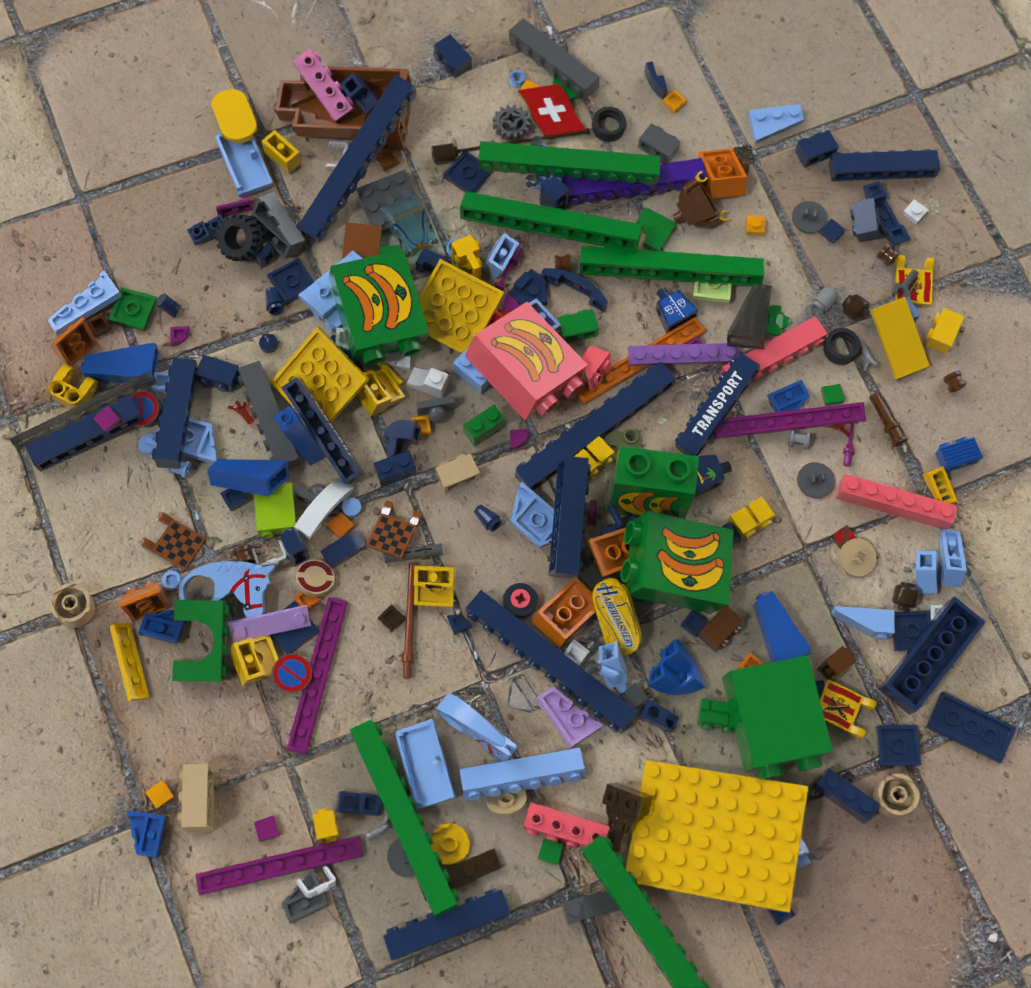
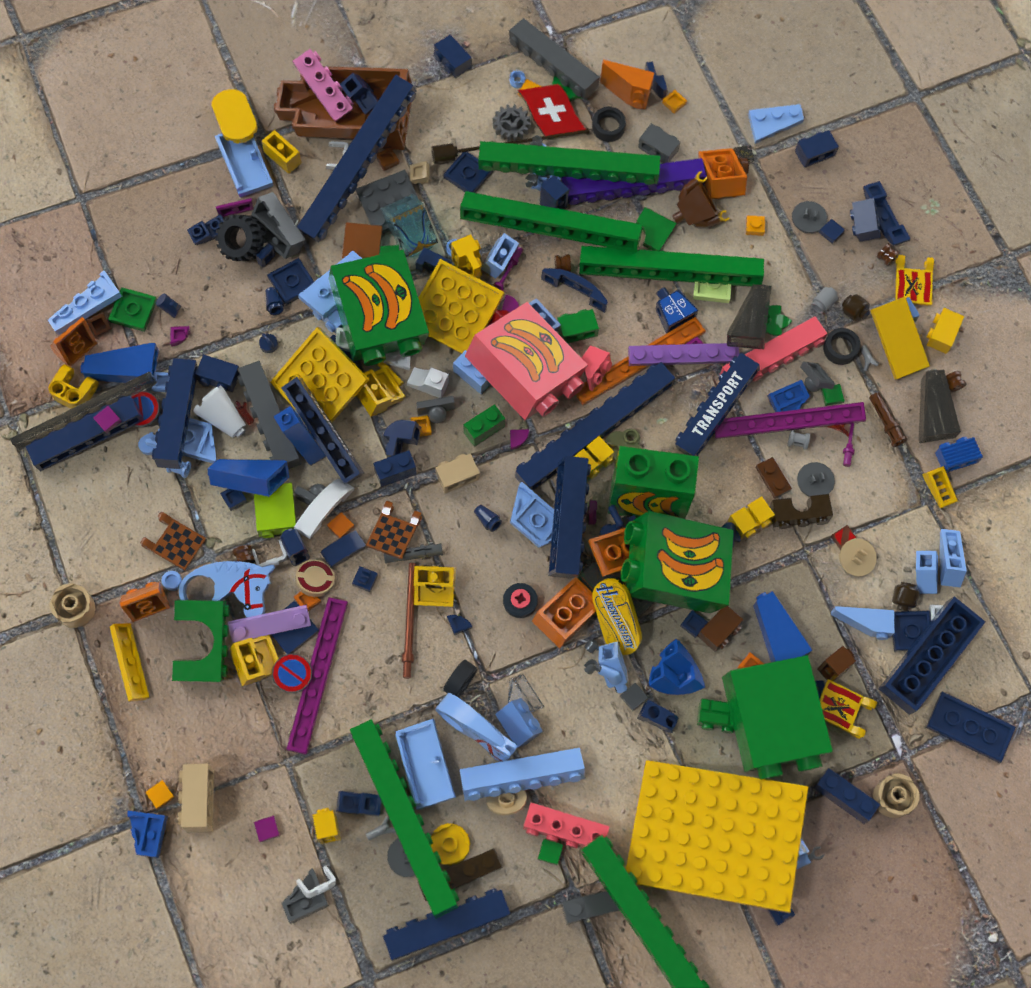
(162, 627): blue wing -> none
(221, 412): none -> white cone
(278, 865): magenta tile -> none
(351, 507): light blue tile -> none
(364, 579): none -> dark blue tile
(391, 618): dark brown tile -> none
(419, 173): none -> tan tile
(460, 678): none -> black tyre
(519, 722): none -> medium blue brick
(529, 287): dark blue plate -> none
(551, 662): dark blue brick -> none
(567, 718): lavender wing -> none
(576, 652): white plate -> none
(624, 810): dark brown brick -> none
(627, 83): none -> orange slope
(710, 473): dark blue torso -> none
(773, 477): none -> reddish brown plate
(786, 515): none -> dark brown arch
(816, 378): none -> dark grey tile
(884, 165): dark blue brick -> none
(896, 502): coral brick -> none
(898, 745): dark blue tile -> none
(904, 286): dark grey bar -> none
(915, 212): white plate -> none
(937, 411): none -> clear smoke slope

